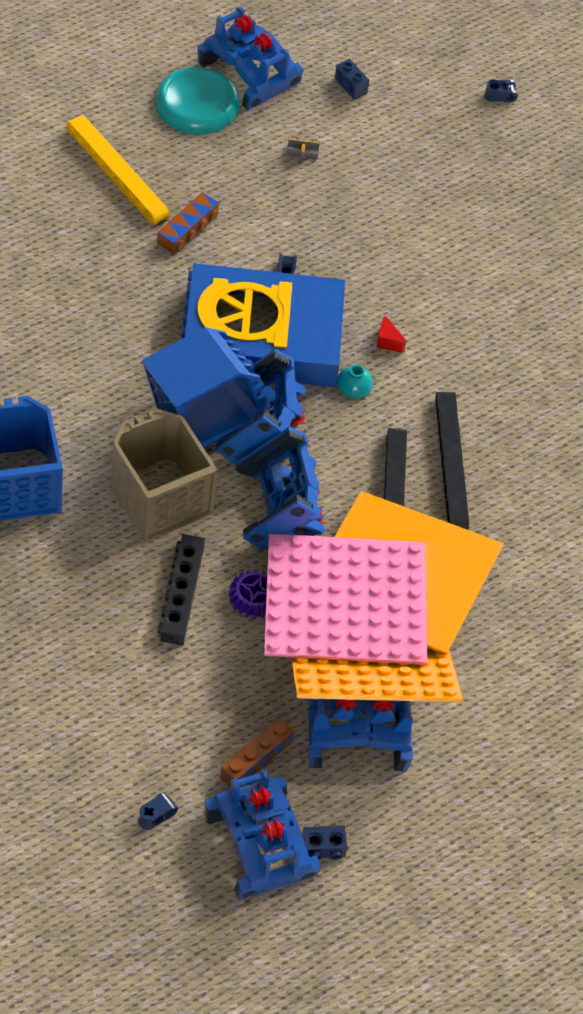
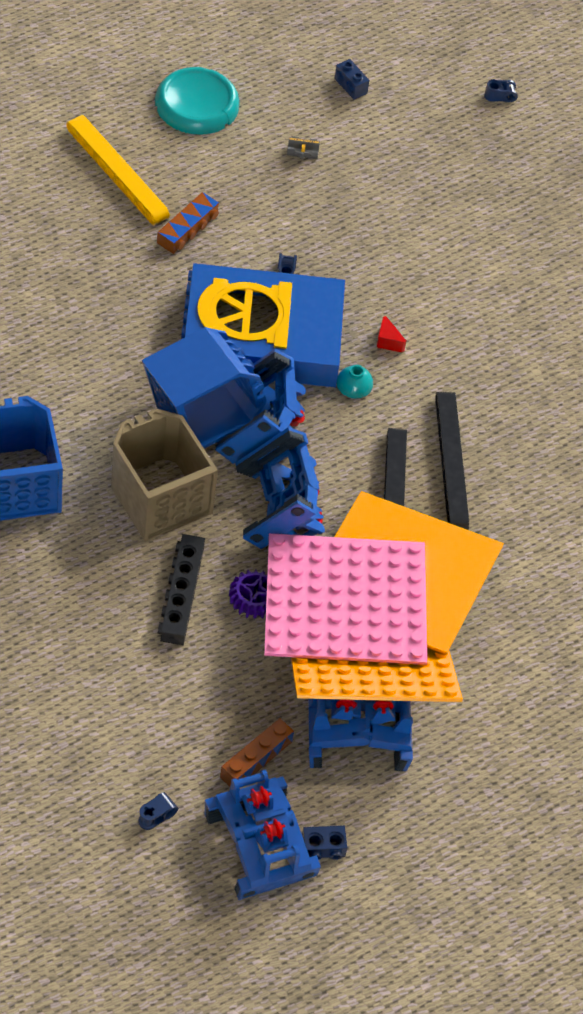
(250, 42): blue container -> none

